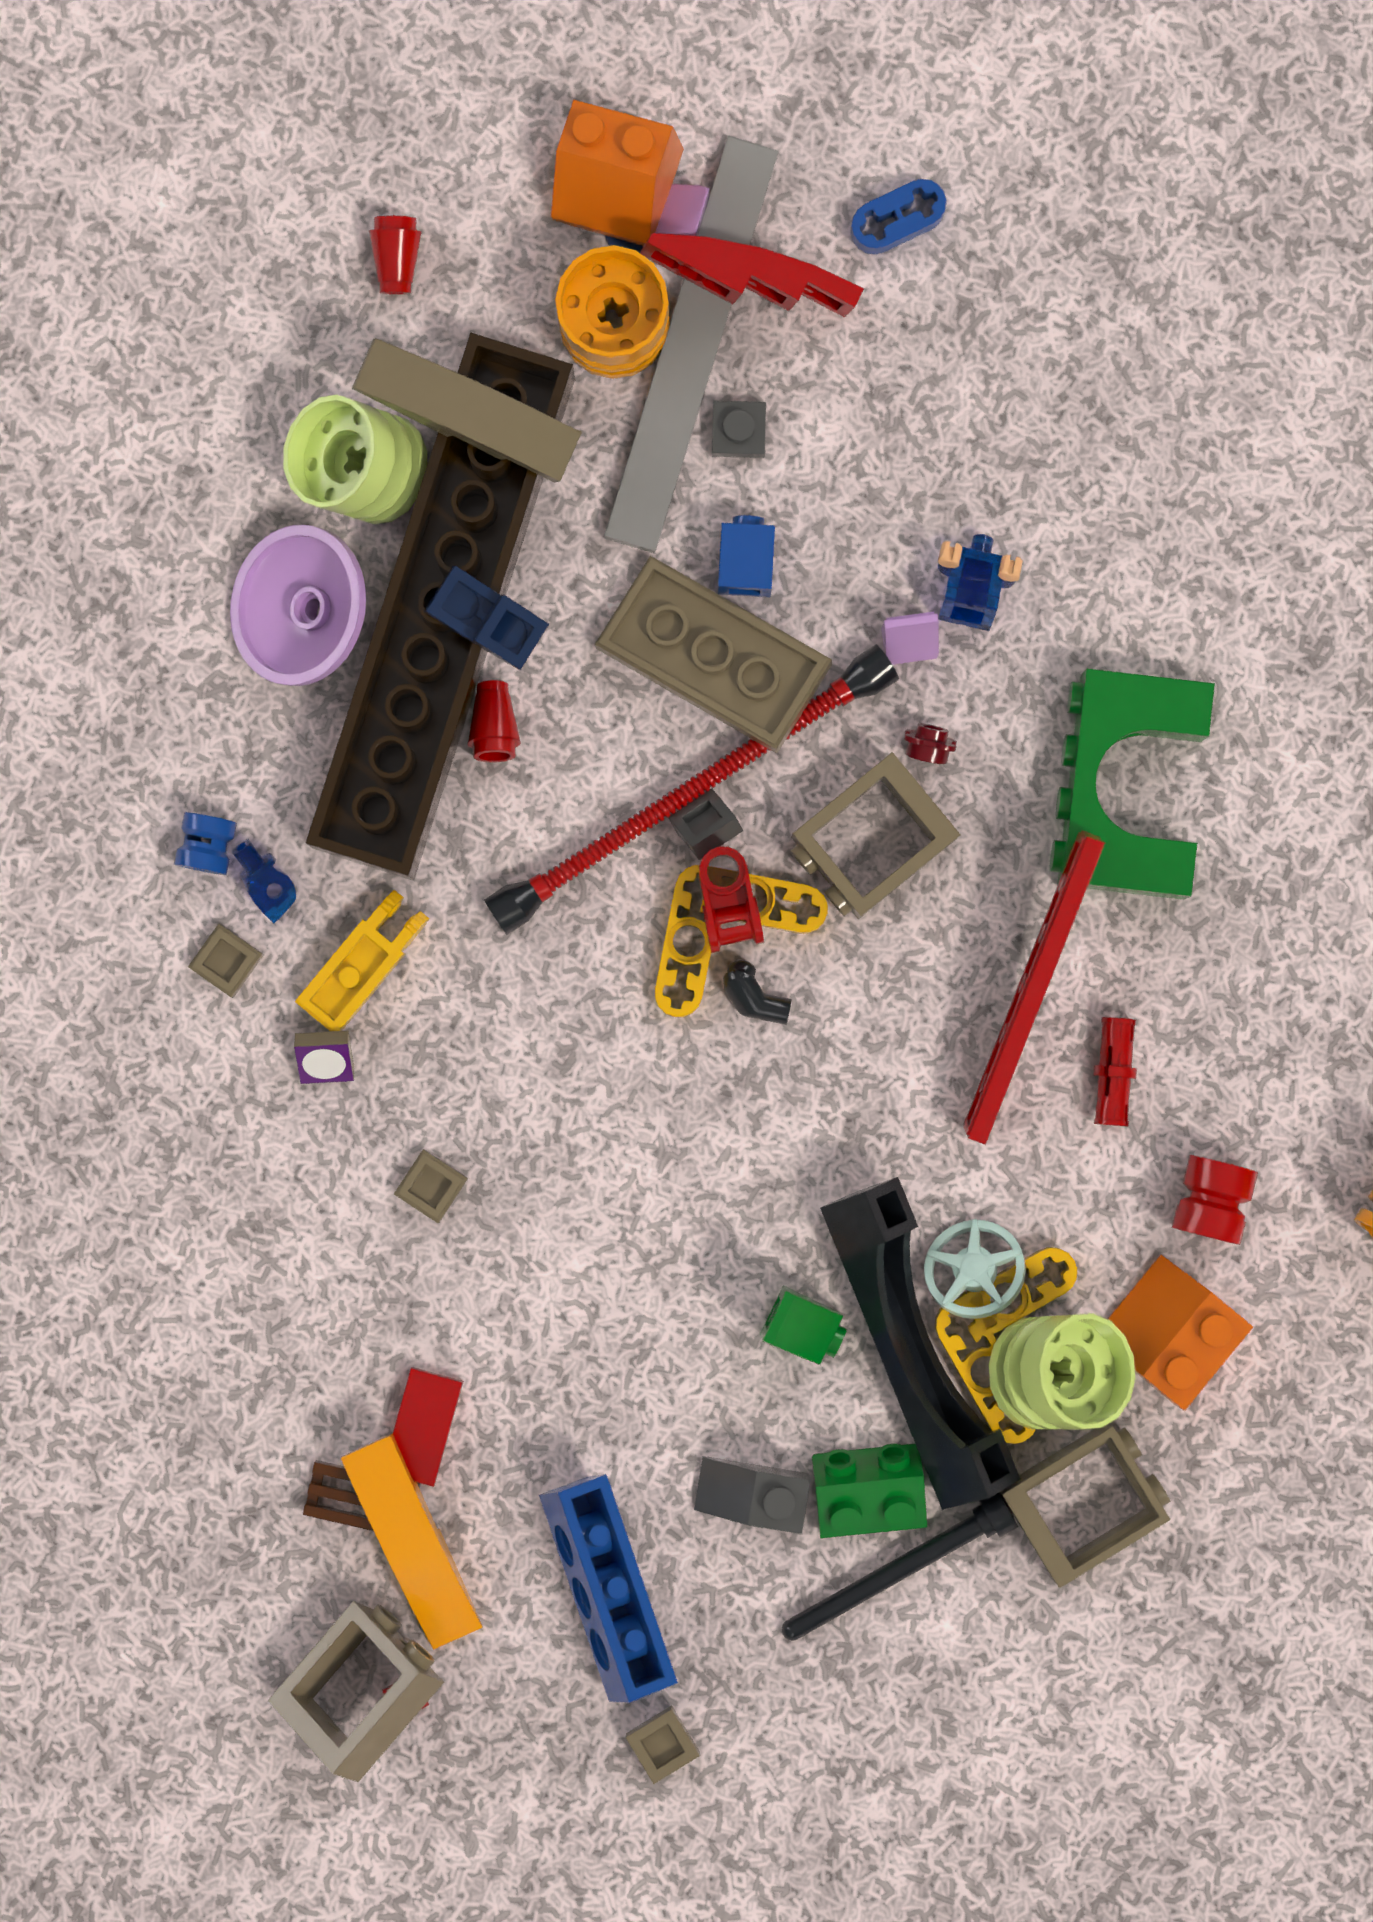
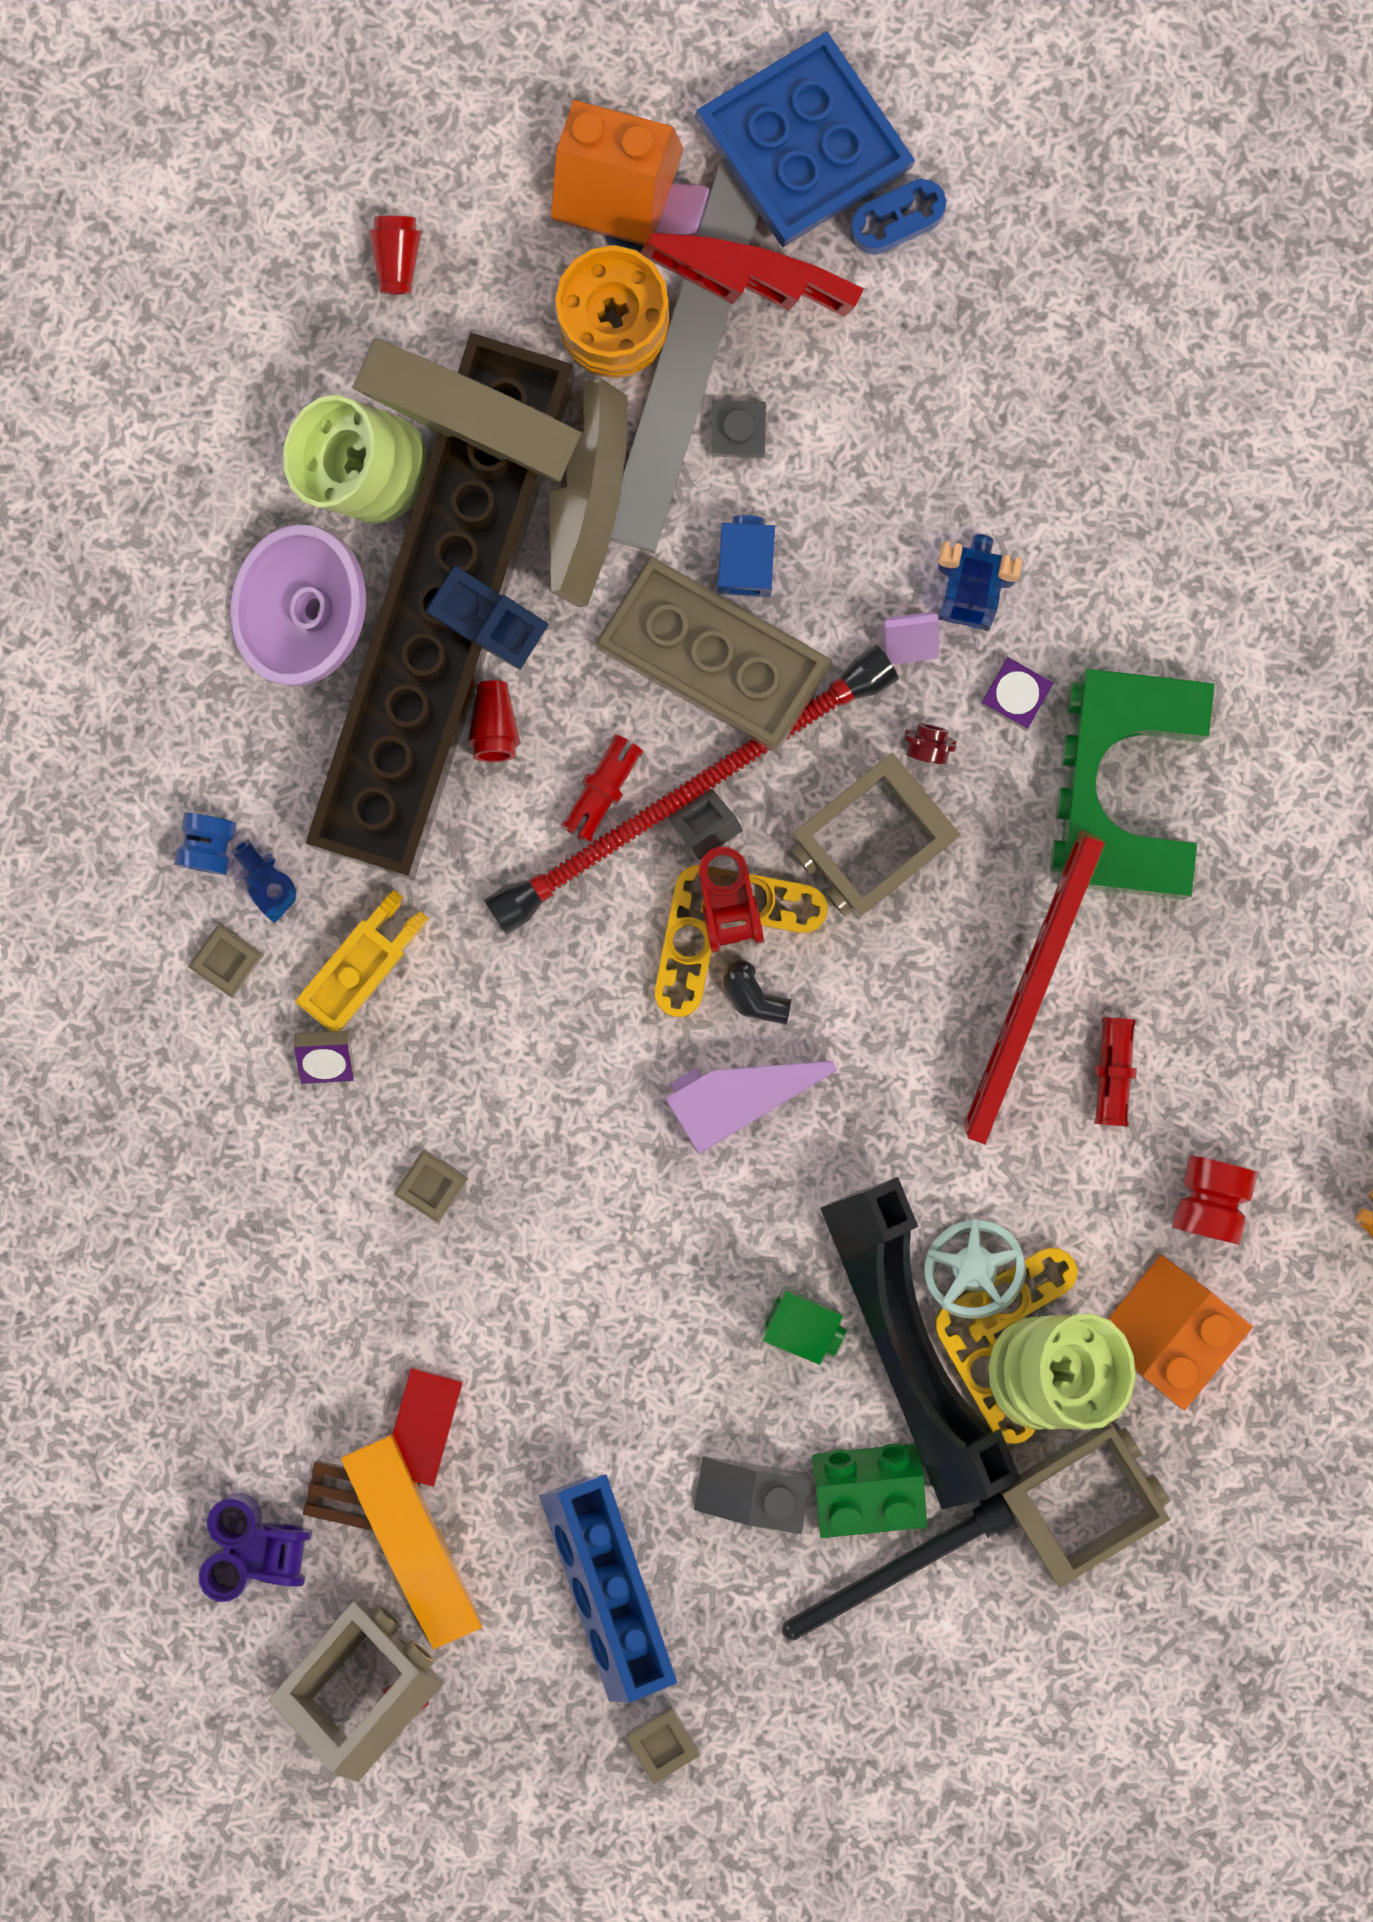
(254, 1552): none -> dark purple piece
(586, 509): none -> dark tan slope
(602, 788): none -> red pin
(730, 1099): none -> lavender slope
(804, 139): none -> blue plate
(1016, 693): none -> tile

